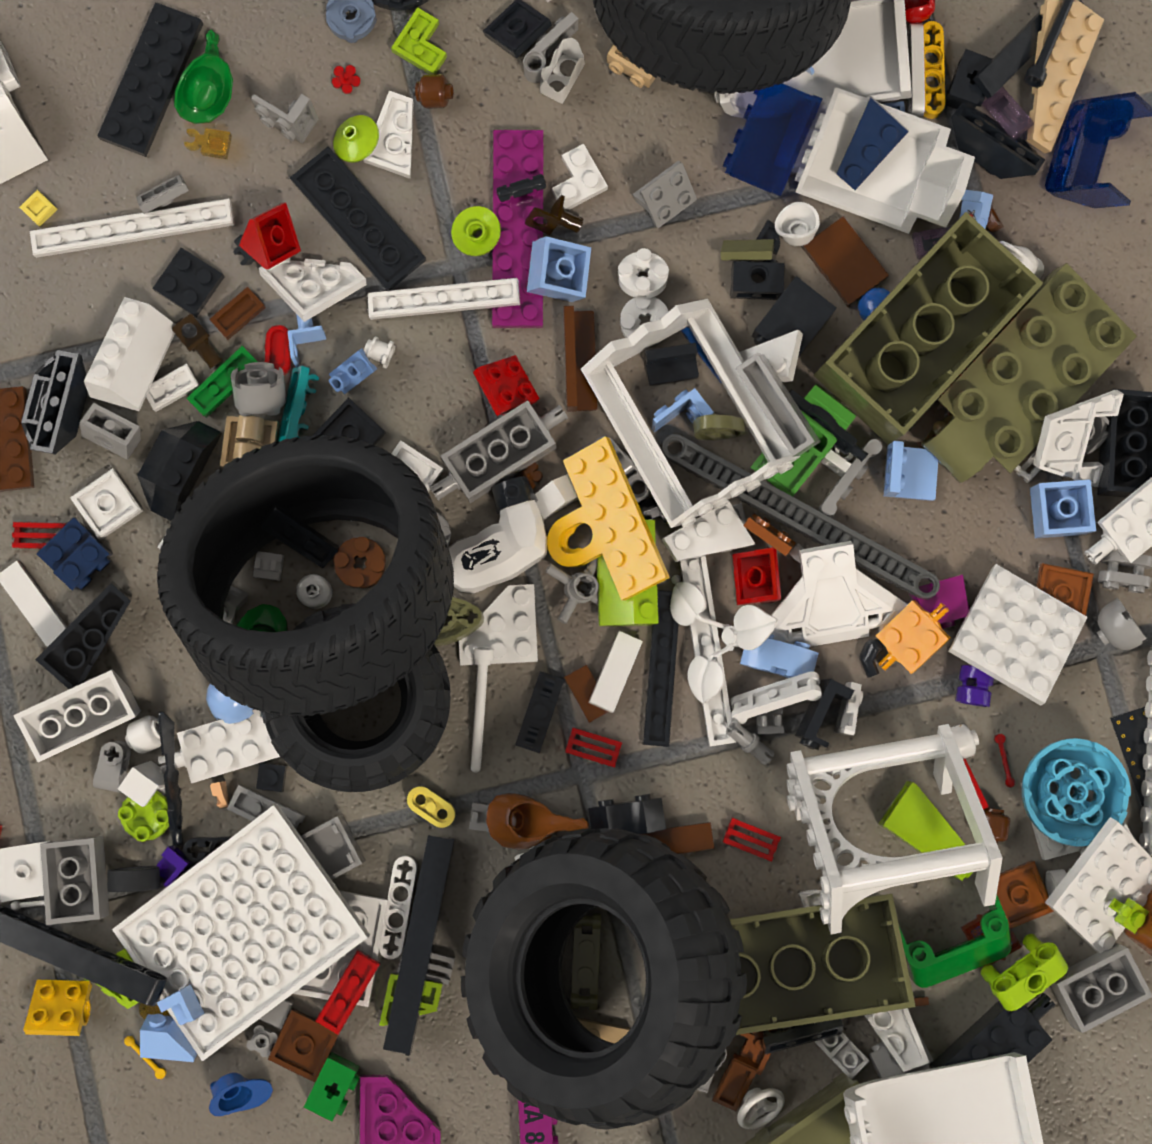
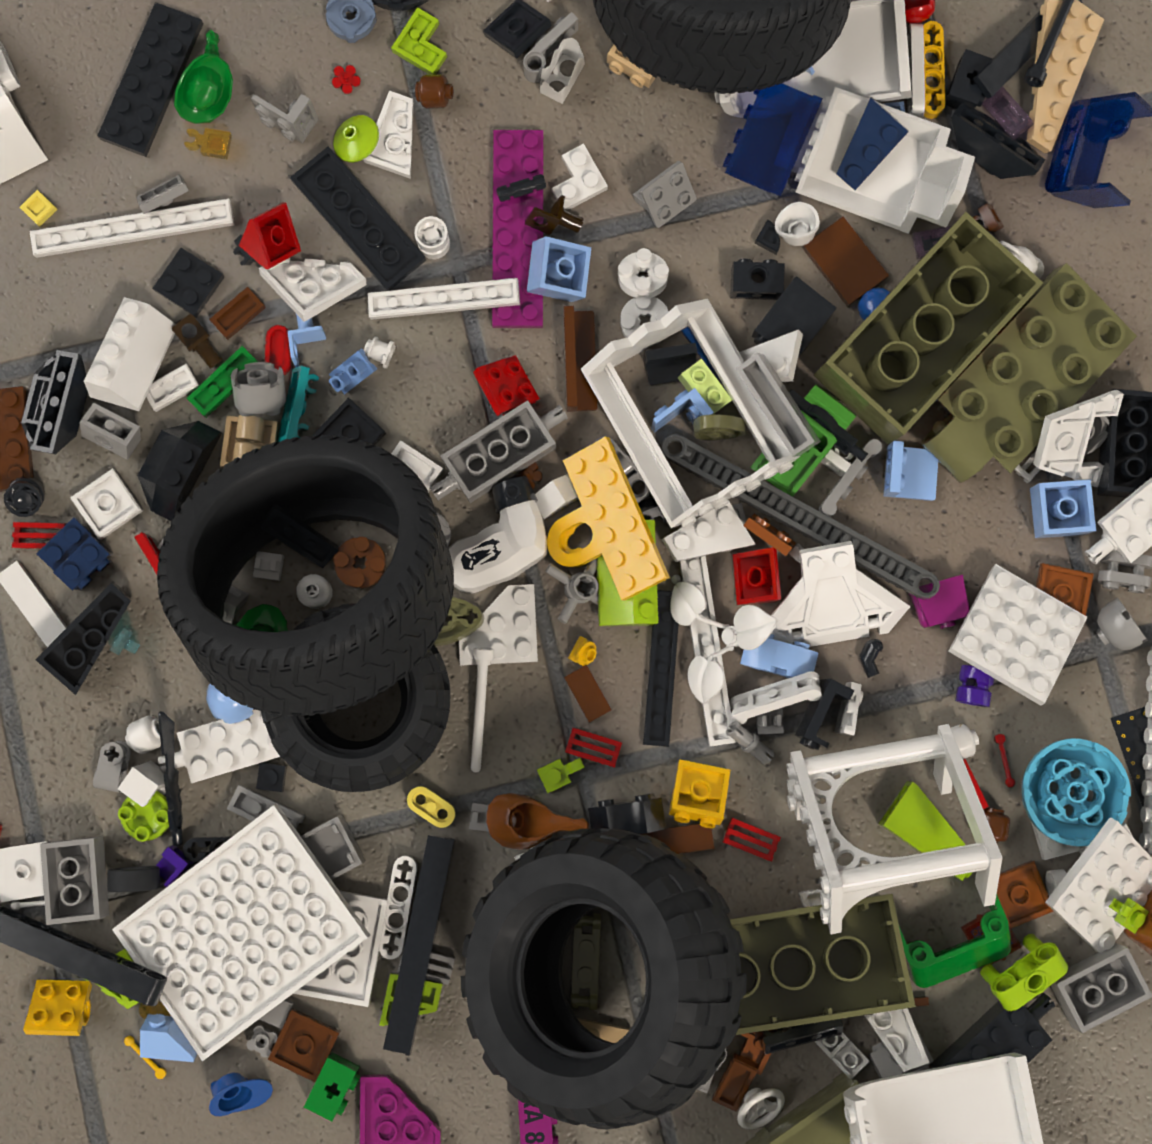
(25, 496): none -> black wheel
(77, 715): white slope -> none
(124, 641): none -> clear light blue tile
(149, 549): none -> red tile
(183, 1004): light blue panel -> none
(220, 790): light nougat tile -> none
(348, 992): red tile -> none
(432, 237): none -> white wheel
(471, 221): lime dish -> none
(539, 712): black plate -> none
(557, 774): none -> lime plate
(583, 652): none -> yellow plate
(615, 672): white tile -> none
(699, 793): none -> yellow plate
(706, 384): none -> yellowish green brick
(747, 250): olive tile -> none
(913, 636): light orange plate -> none
(977, 205): light blue leg -> none

